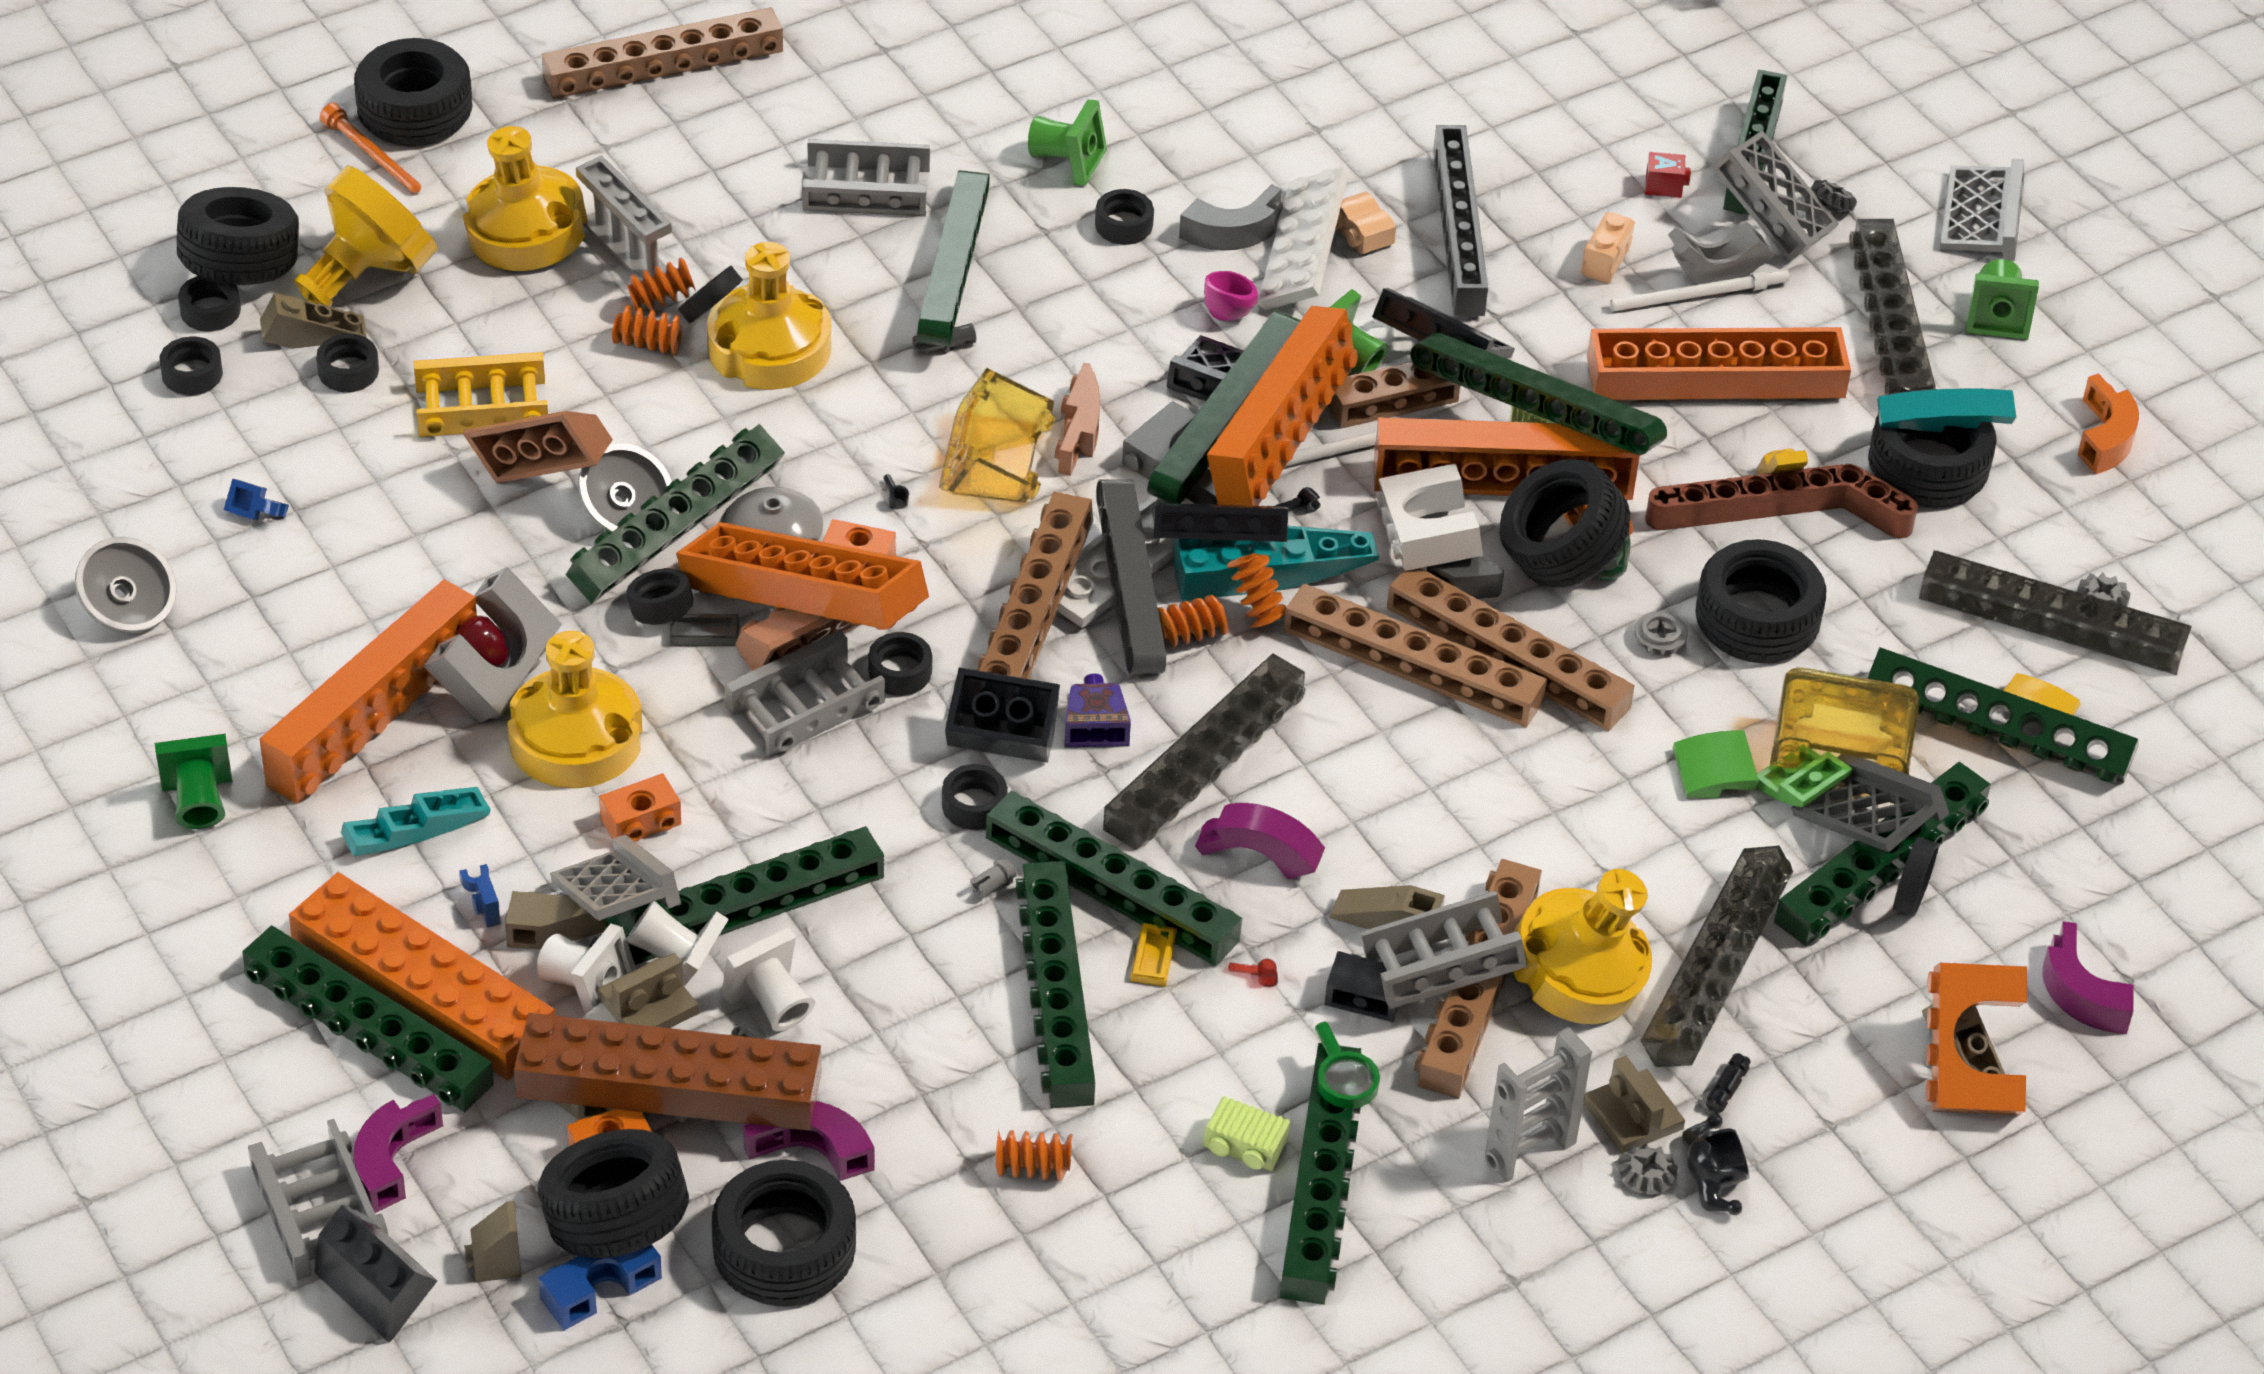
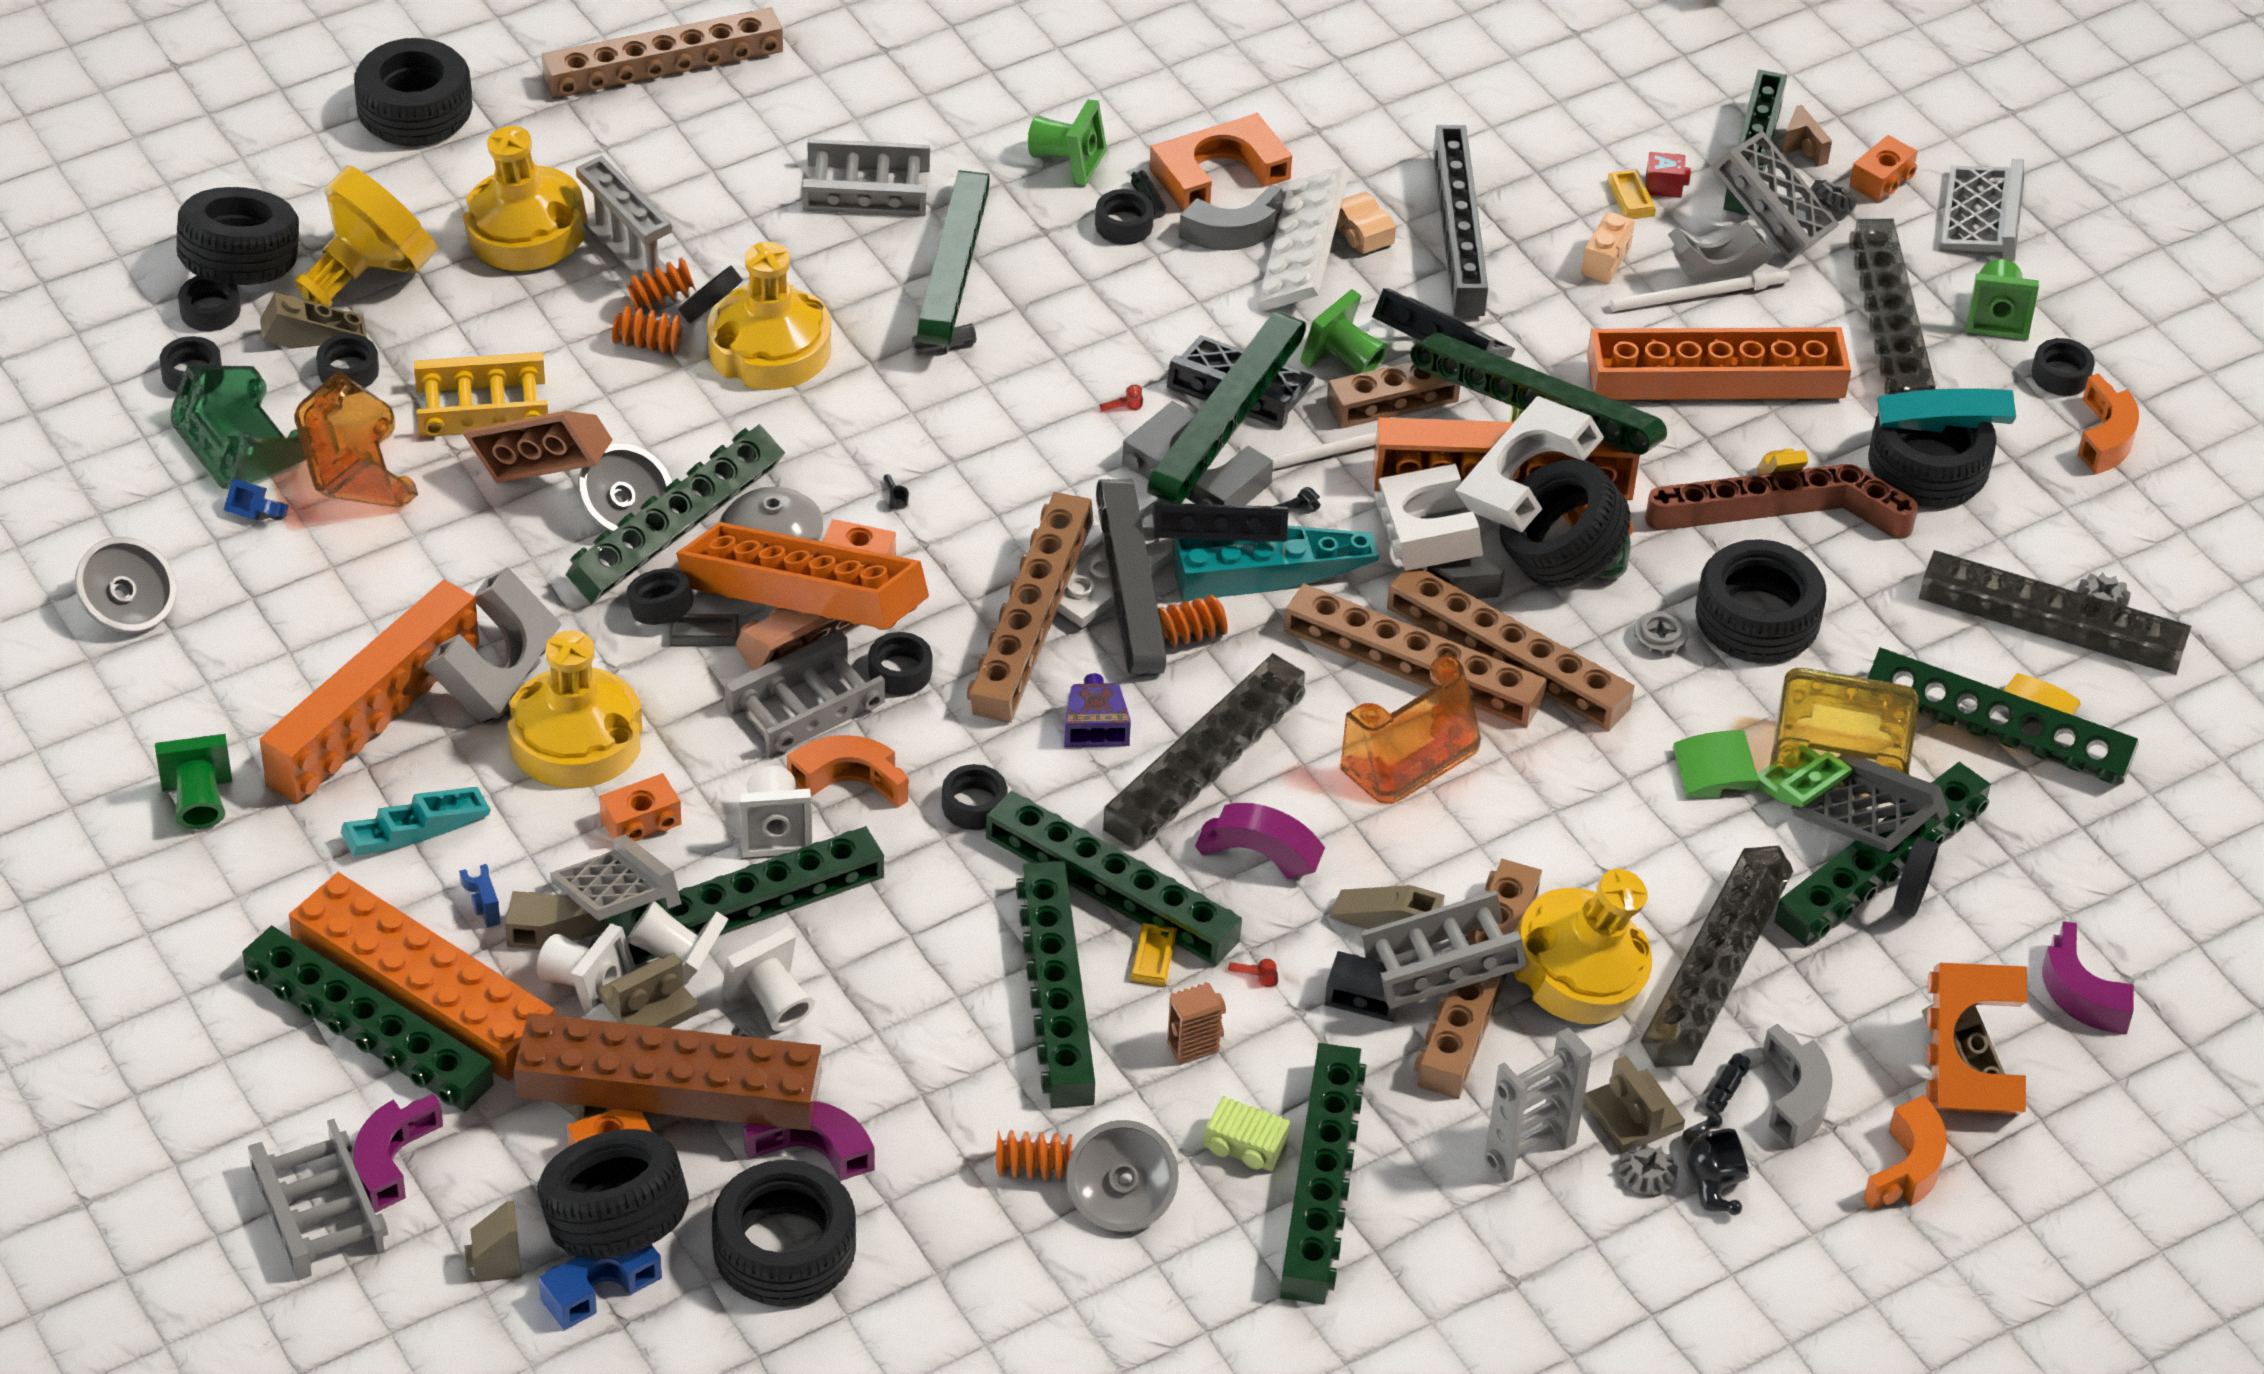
(227, 428): none -> clear green windscreen
(336, 118): orange piece -> none
(341, 441): none -> clear orange windscreen
(370, 1271): black slope -> none
(485, 639): dark red hat -> none
(774, 814): none -> white plant
(848, 759): none -> orange arch
(993, 878): light grey pin -> none
(996, 440): clear yellow windscreen -> none
(1002, 715): black slope -> none
(1081, 420): slope -> none
(1117, 1150): none -> light grey dish
(1133, 400): none -> clear red hand
(1143, 185): none -> black axle
(1195, 1022): none -> nougat brick
(1229, 295): dark pink hat -> none
(1244, 139): none -> orange arch
(1258, 588): orange piece -> none
(1282, 407): orange brick -> none
(1345, 1077): green piece -> none
(1415, 743): none -> clear orange windscreen
(1538, 429): none -> white arch
(1631, 194): none -> yellow tile
(1802, 1110): none -> light grey arch
(1806, 134): none -> medium nougat slope
(1883, 168): none -> orange brick
(1924, 1139): none -> orange arch
(2065, 351): none -> black tyre

